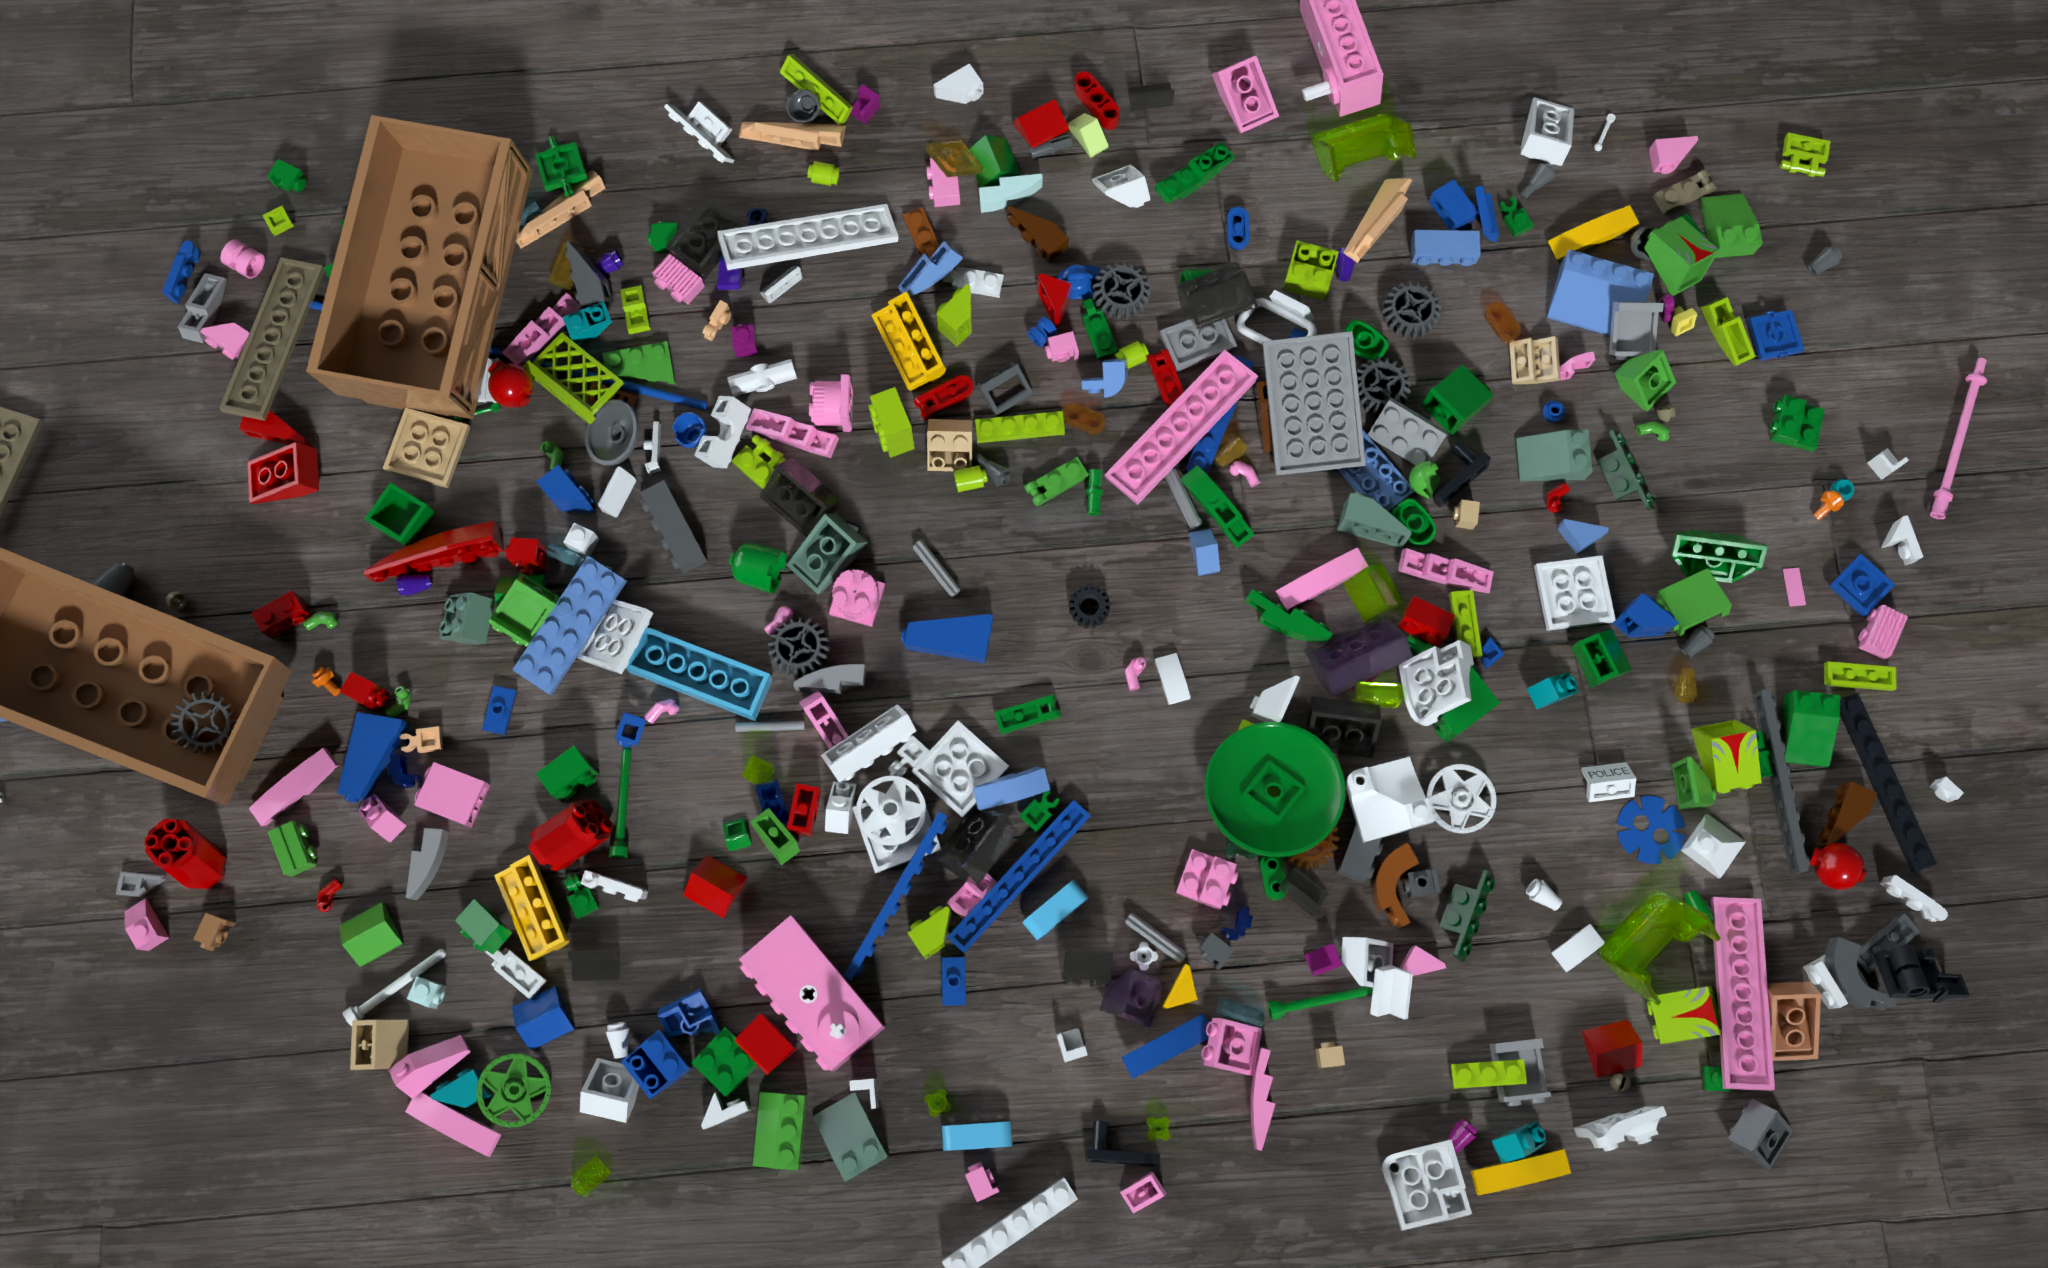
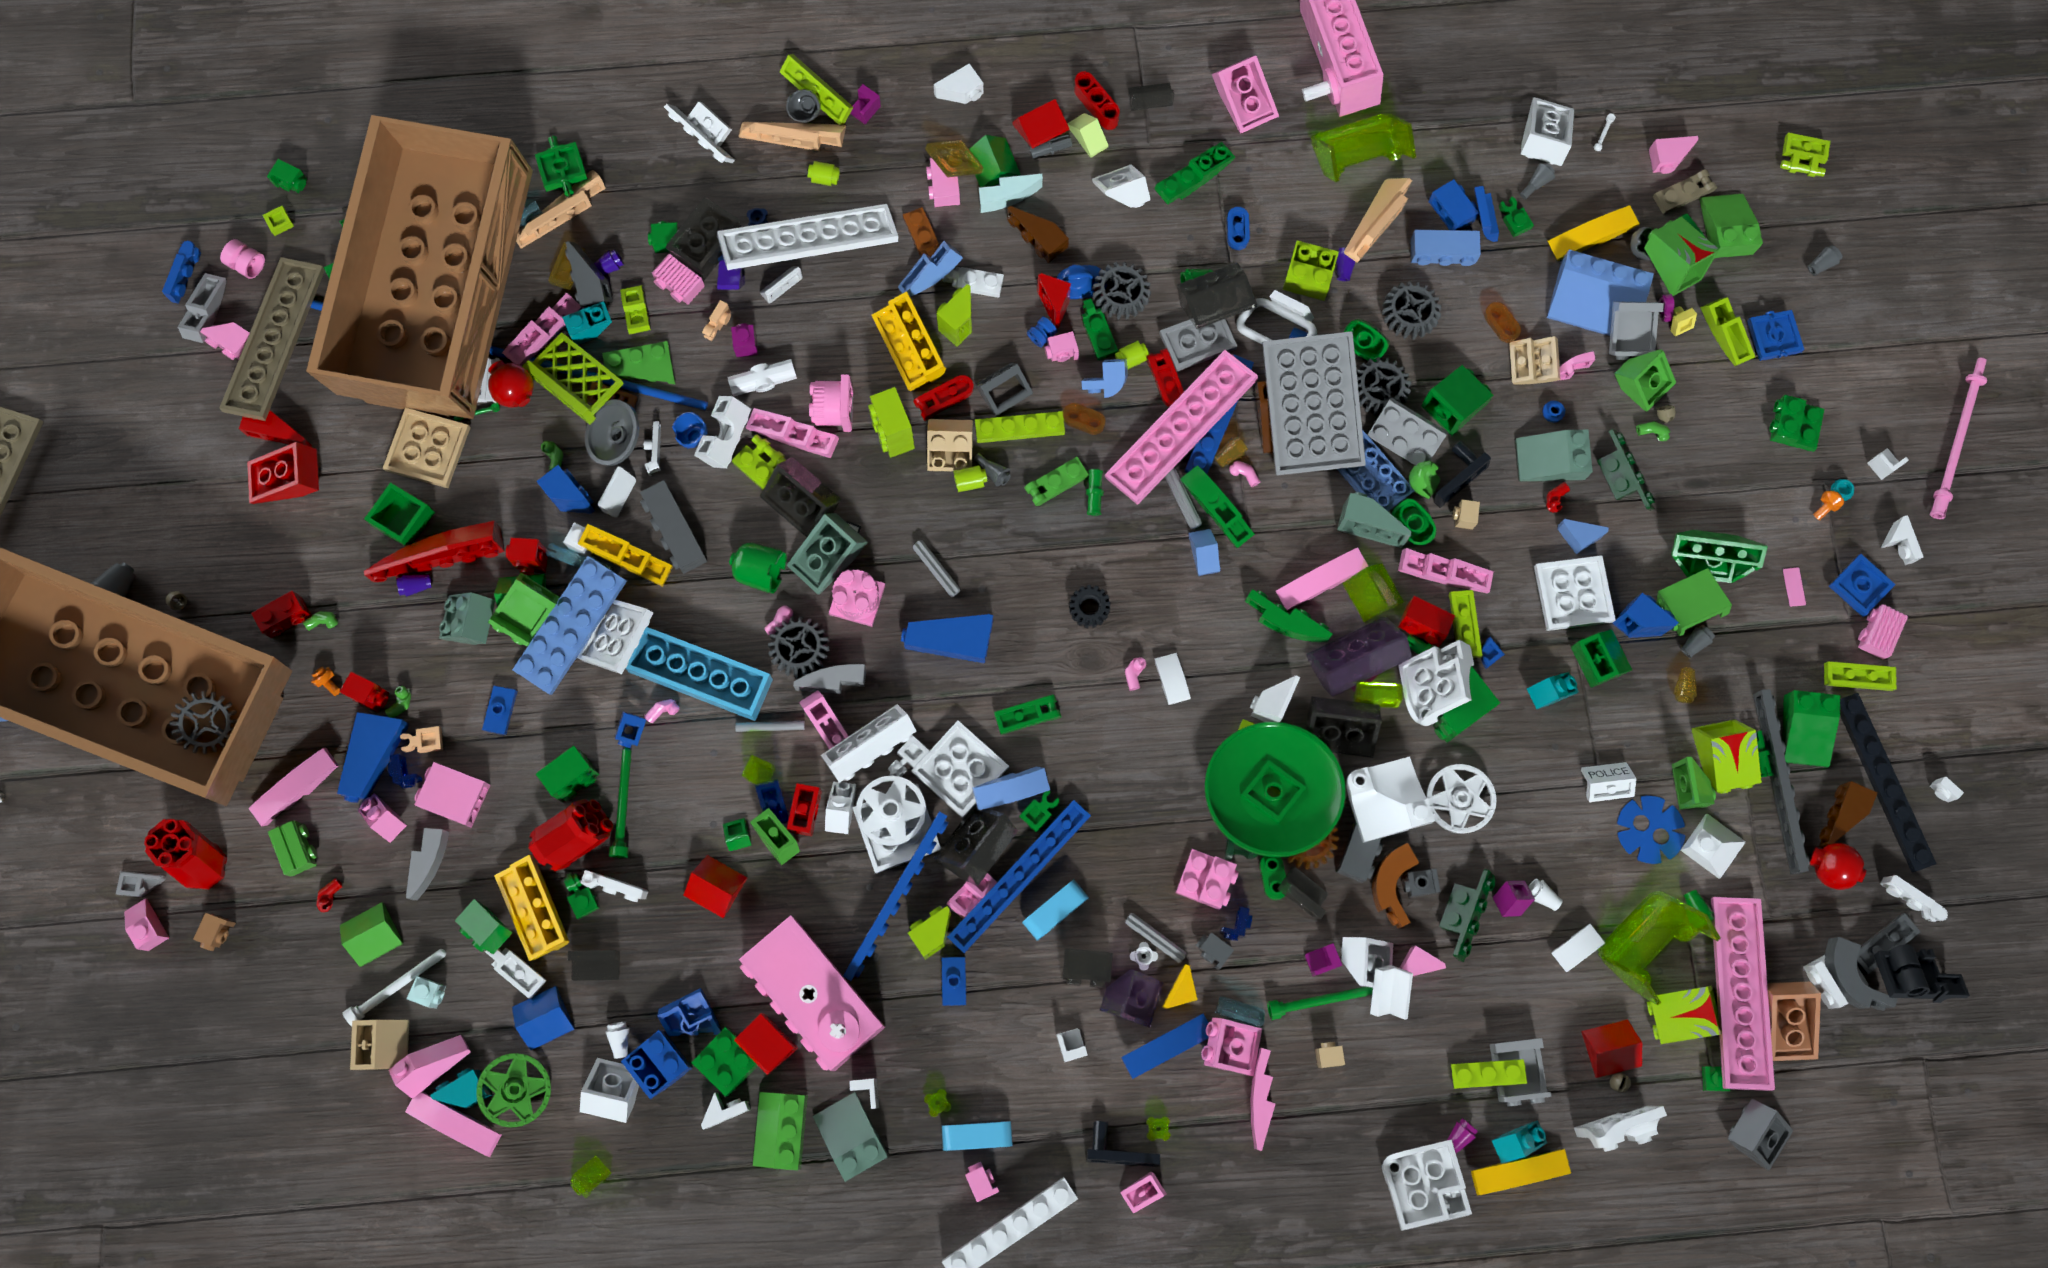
(625, 555): none -> yellow slope
(1513, 898): none -> magenta panel

